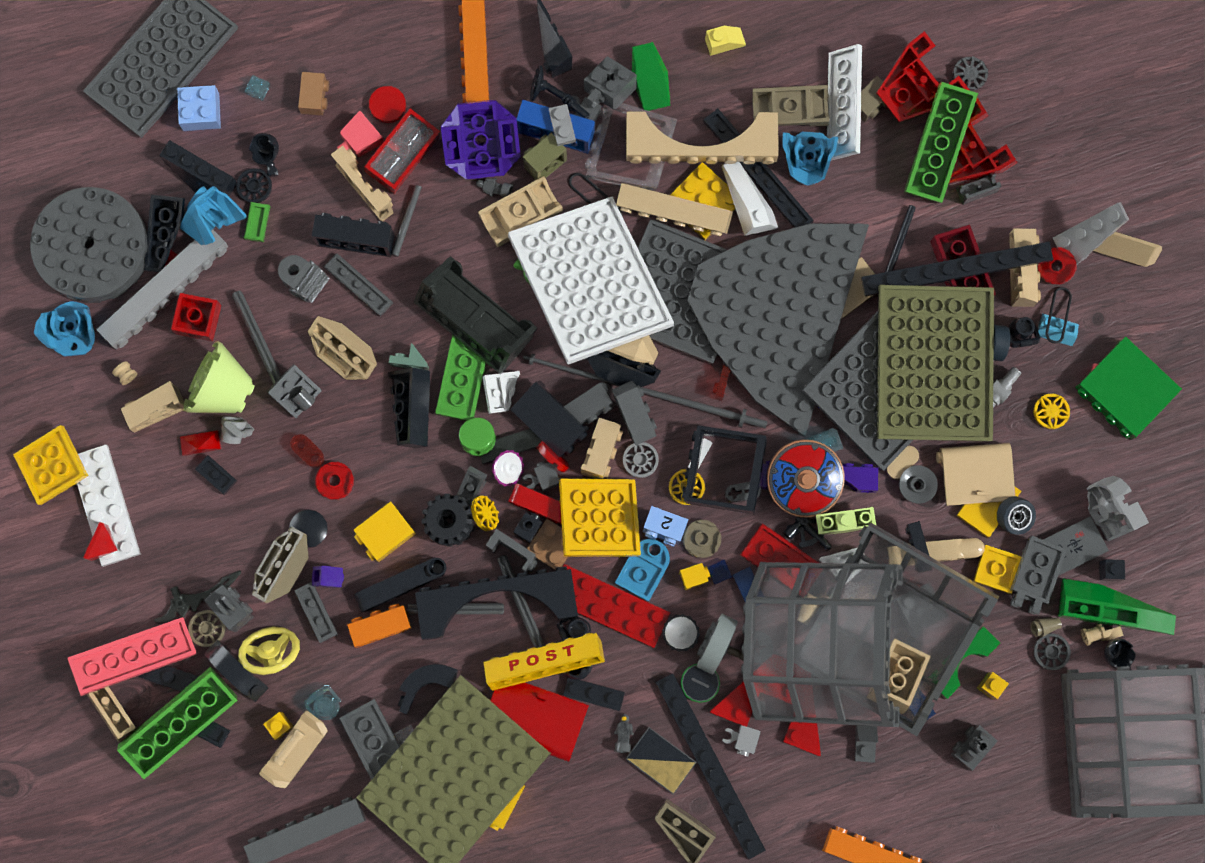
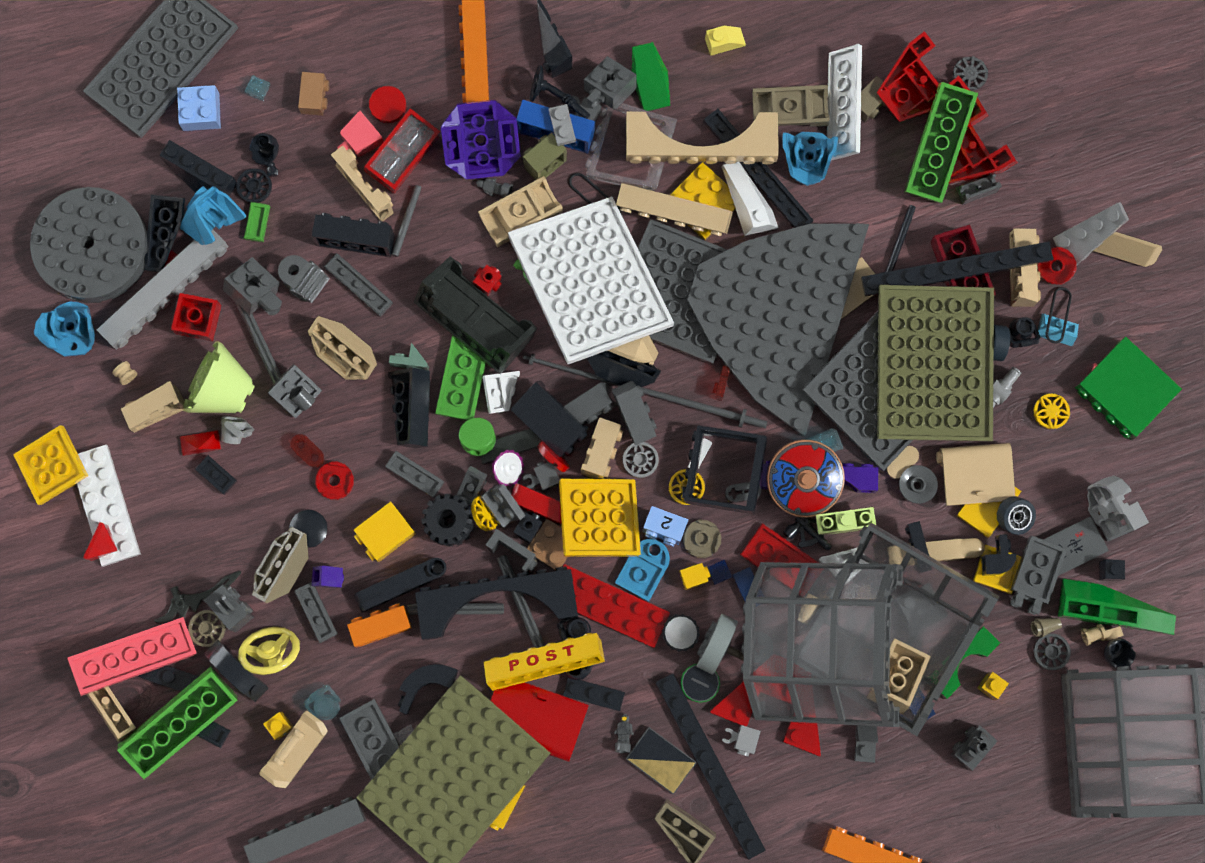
(252, 295): none -> dark grey brick
(415, 474): none -> dark grey plate
(487, 279): none -> red brick
(502, 505): none -> dark grey bracket
(1001, 561): none -> black brick

